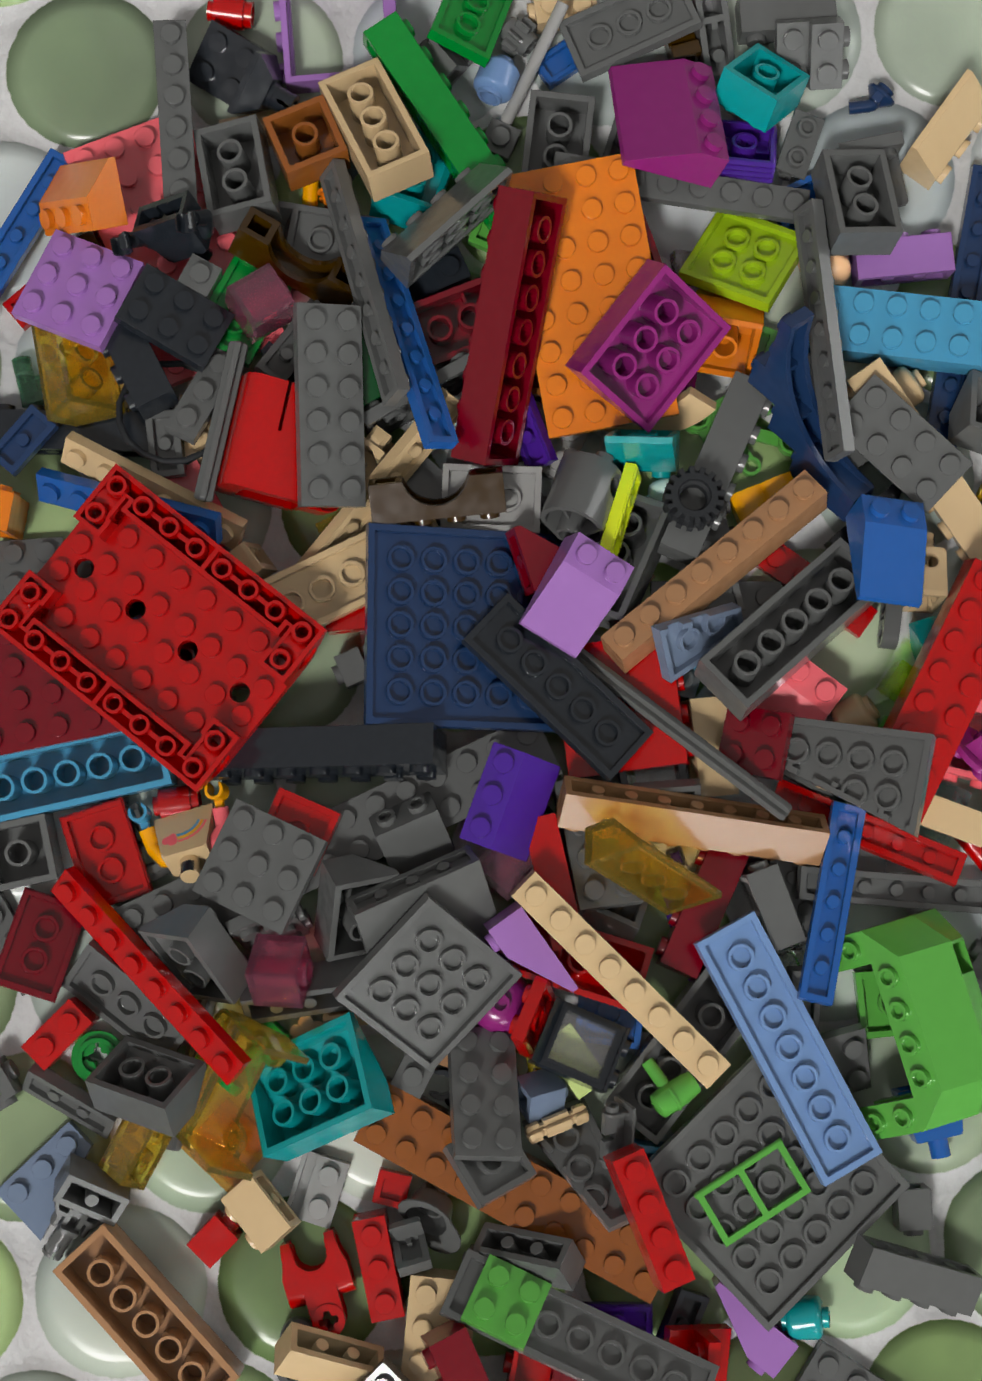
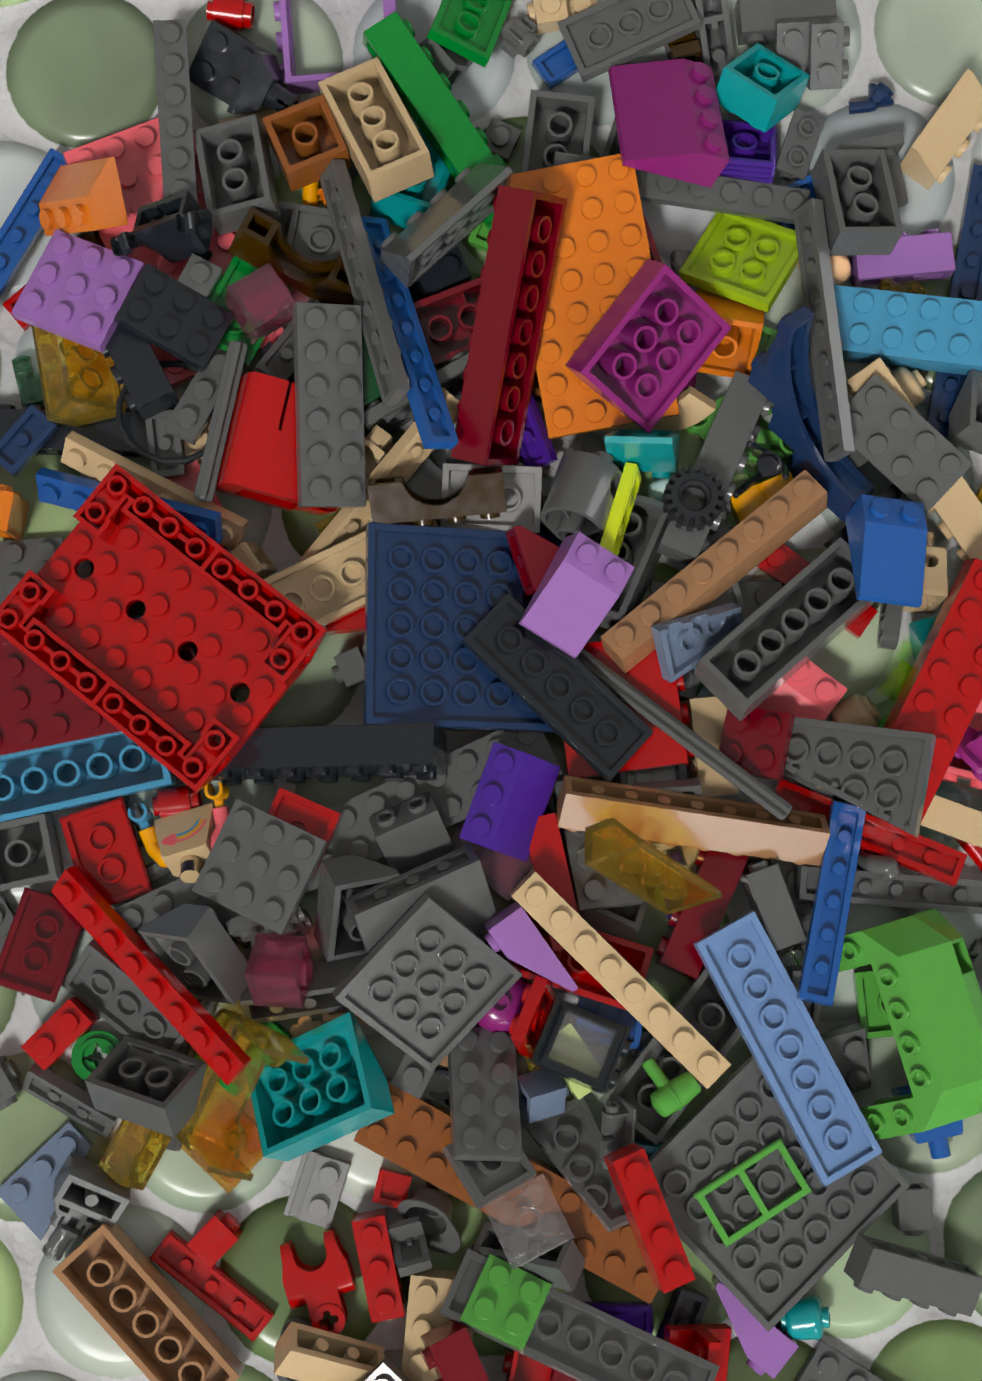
(212, 1286): none -> red tile
(260, 1212): tan brick -> none
(497, 80): medium blue head -> none
(528, 1221): none -> clear plate
(534, 62): light grey bar -> none
(557, 1123): tan axle -> none
(769, 464): none -> black plant
(879, 865): none -> dark grey arm
(908, 286): none -> clear yellow arm

